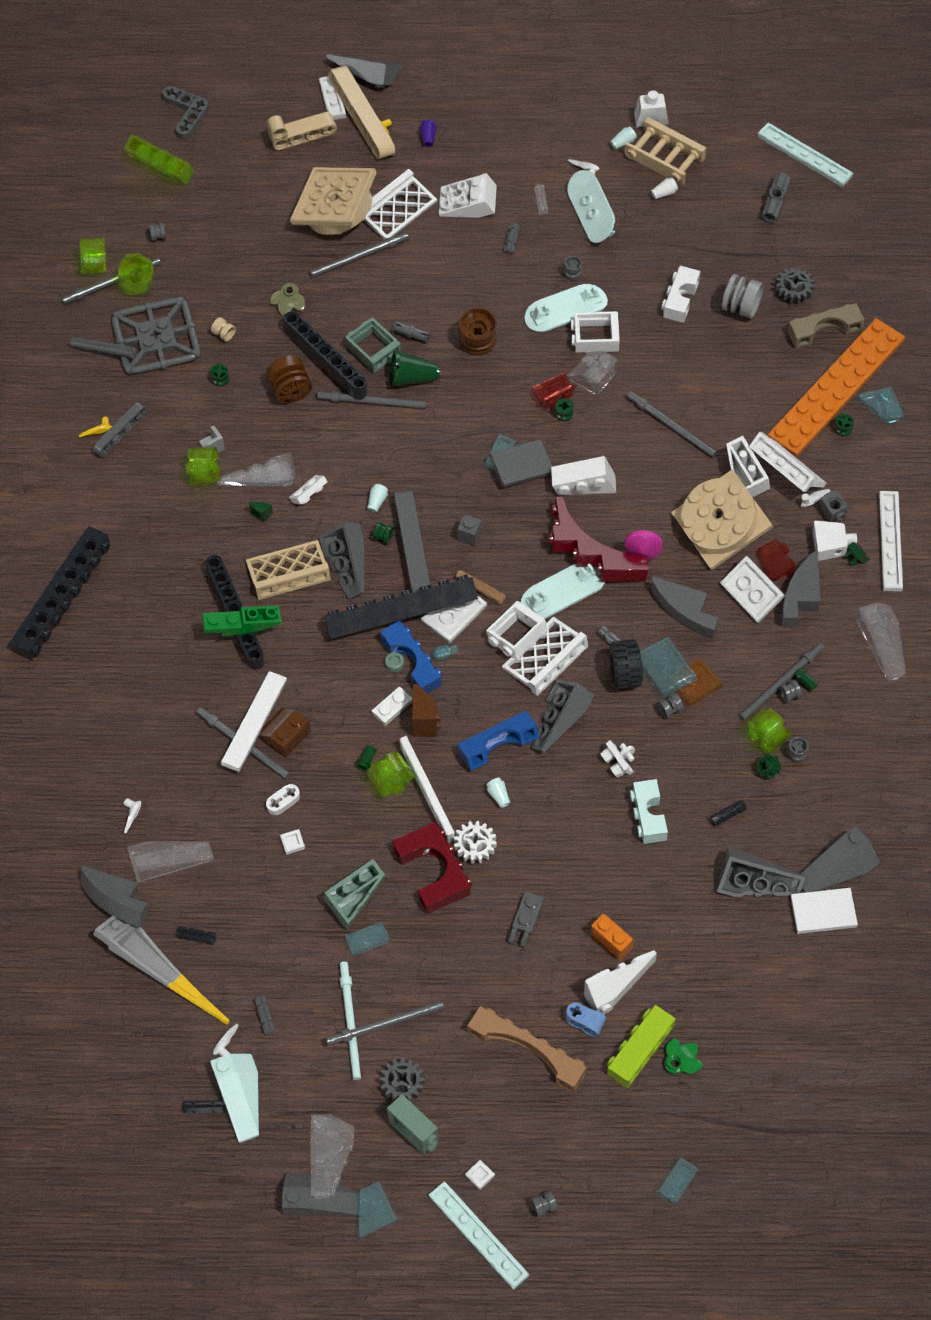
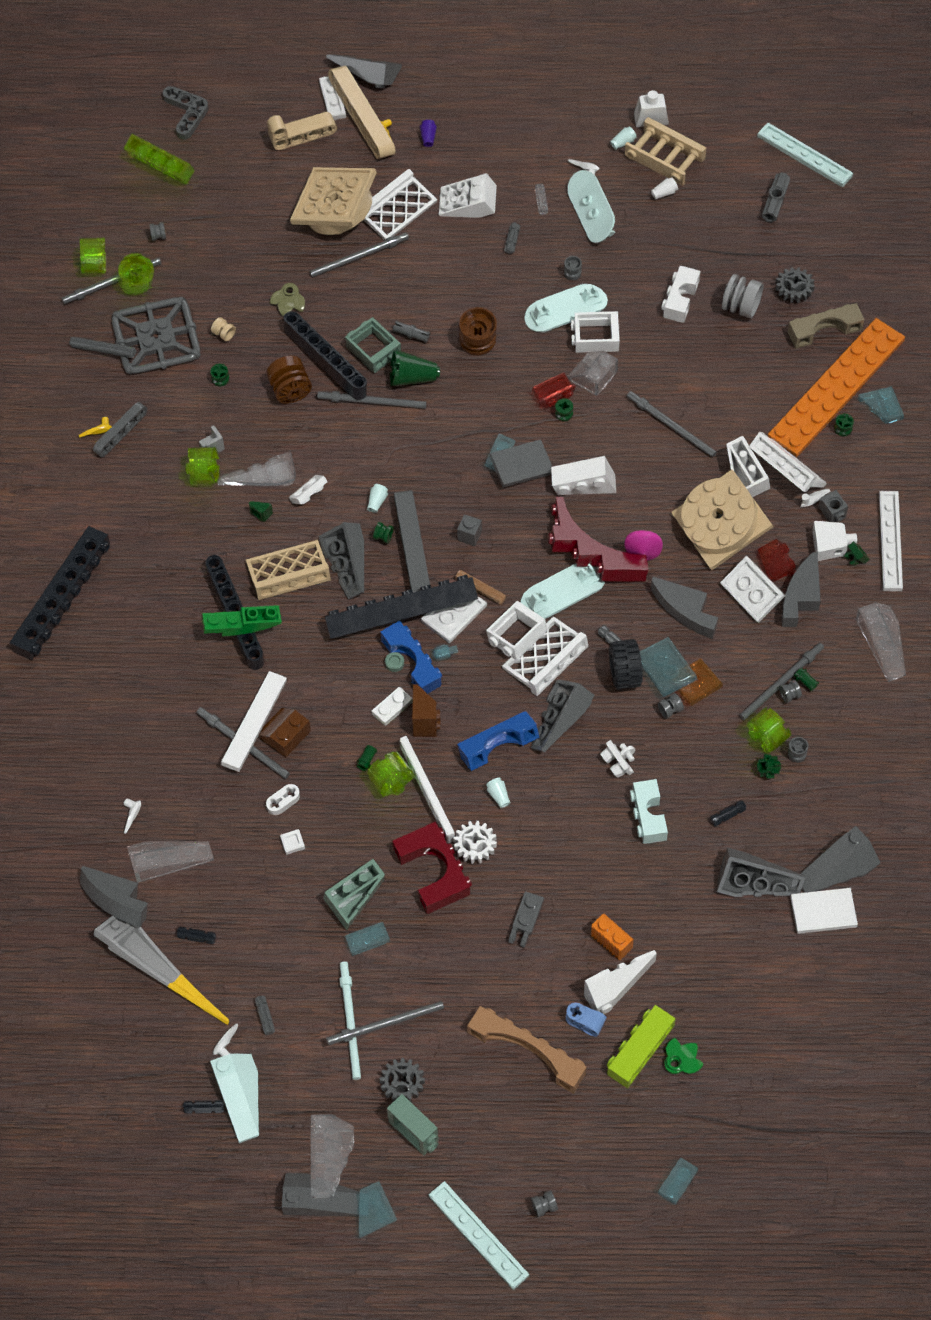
(479, 1175): white tile -> none

